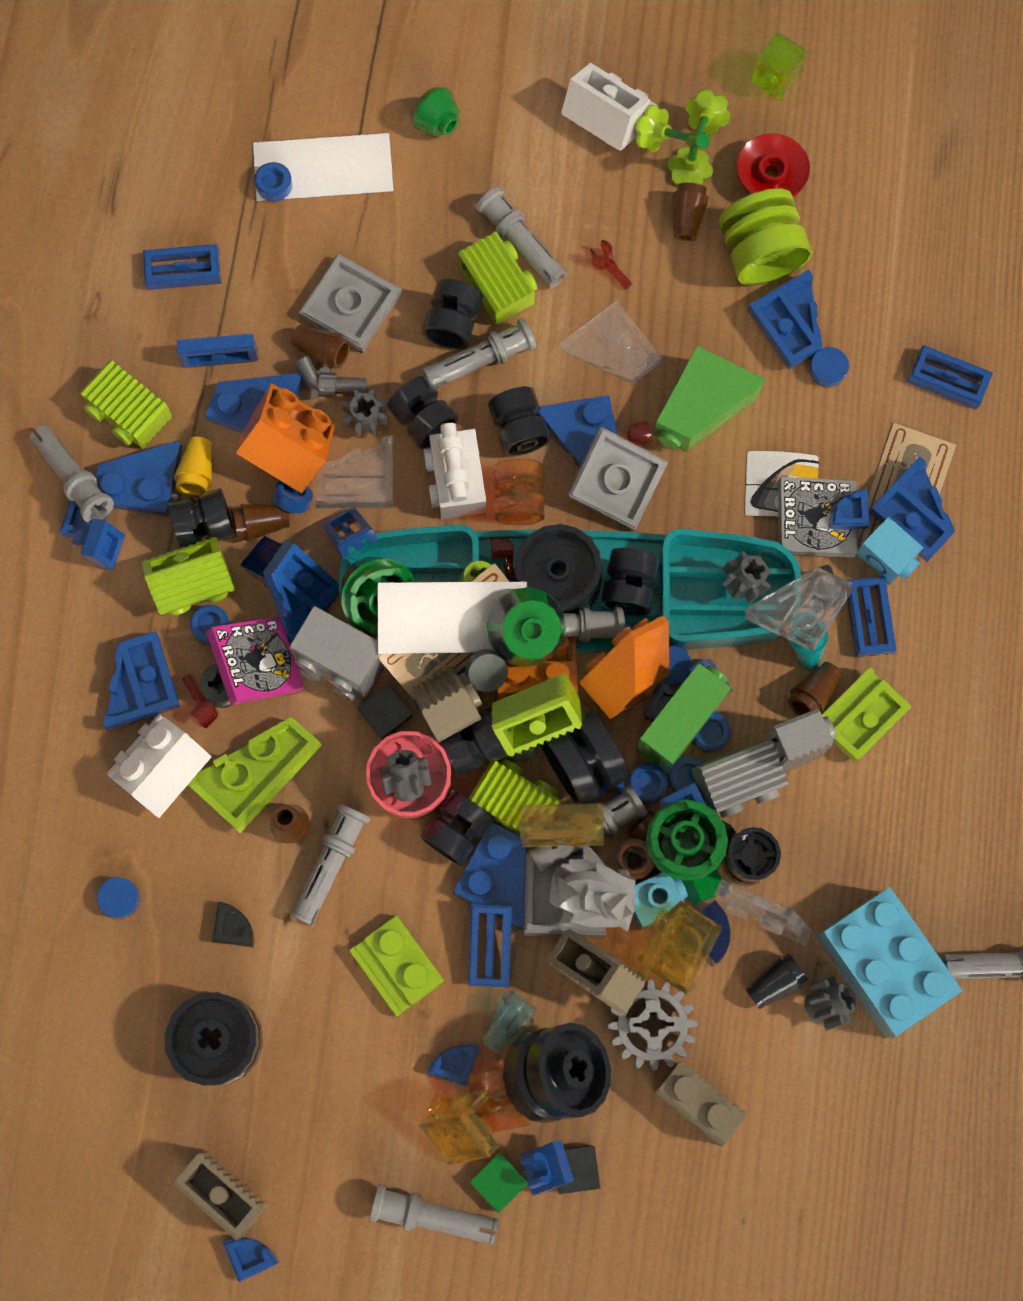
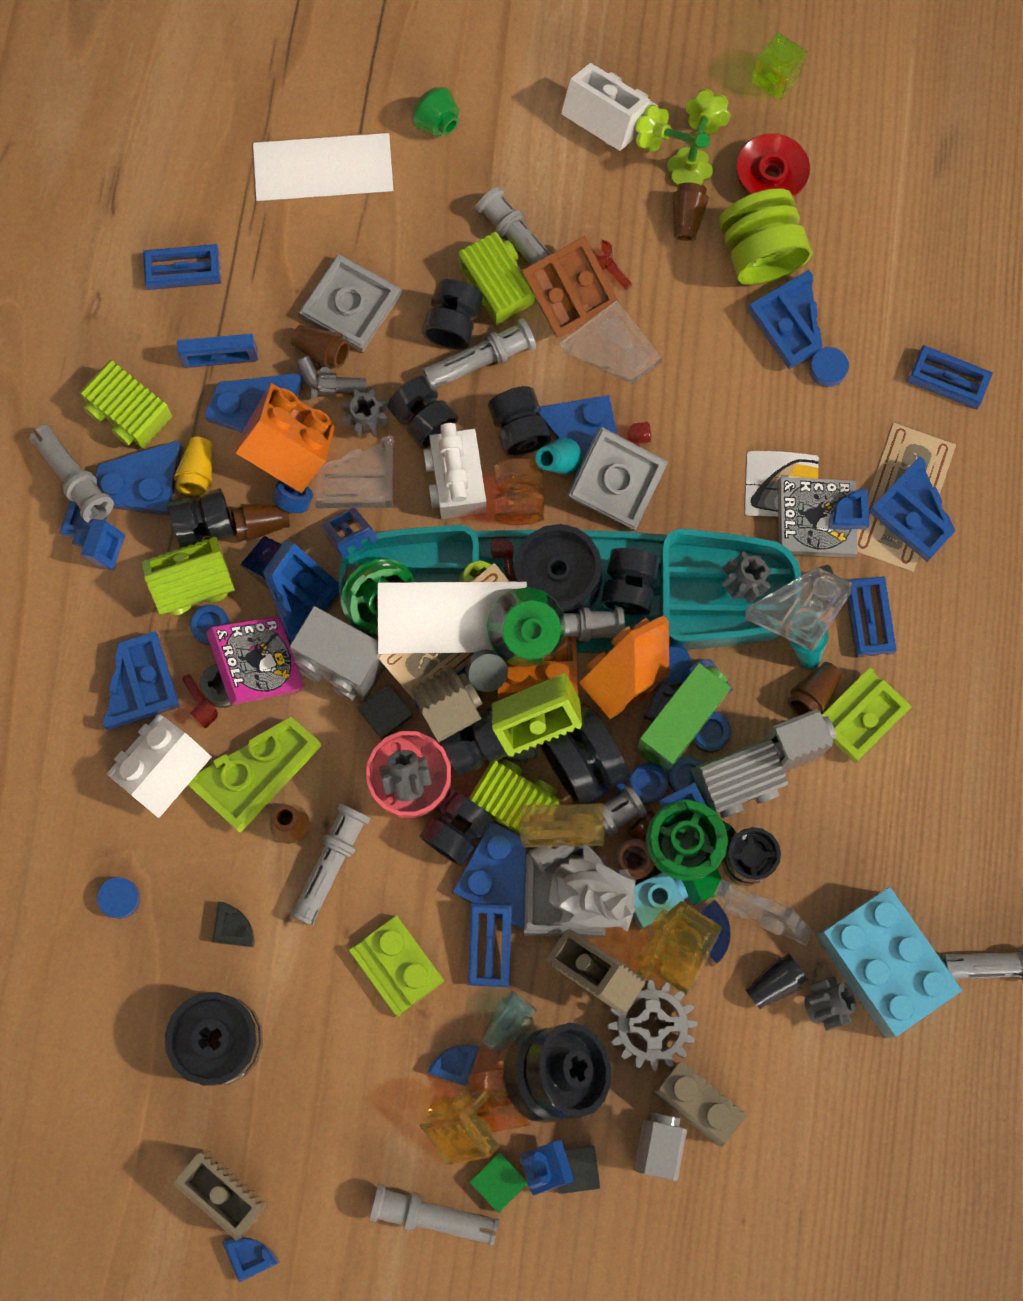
(273, 181): blue tile -> none
(560, 457): none -> teal cone
(569, 286): none -> dark orange slope
(660, 1147): none -> light grey brick
(705, 399): bright green slope -> none
(890, 551): medium azure brick -> none

